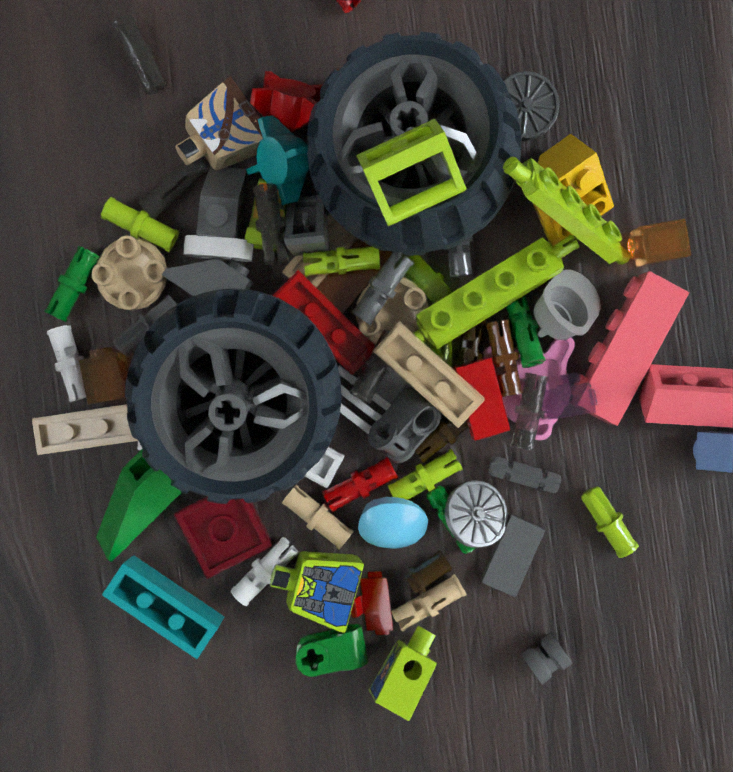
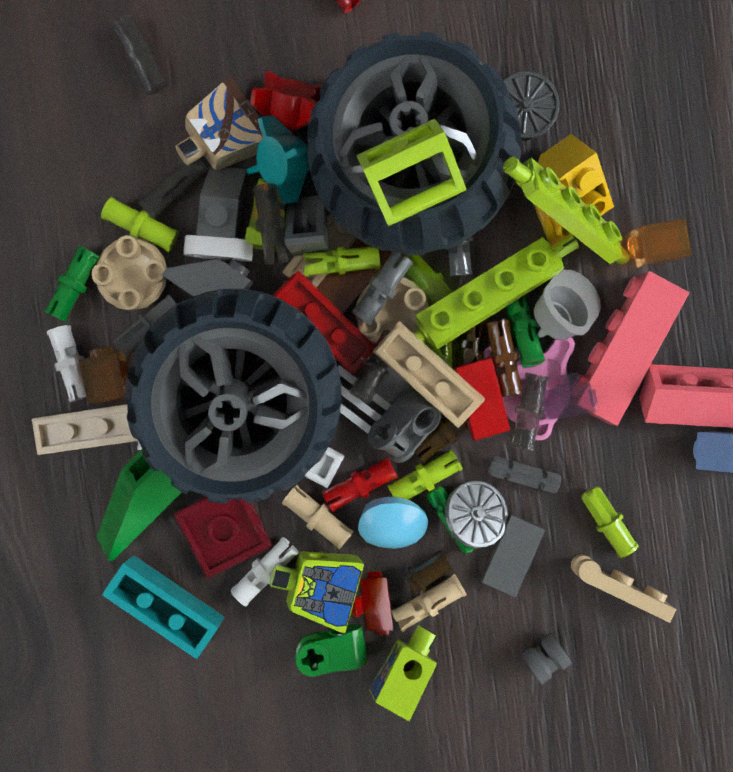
(621, 586): none -> tan plate

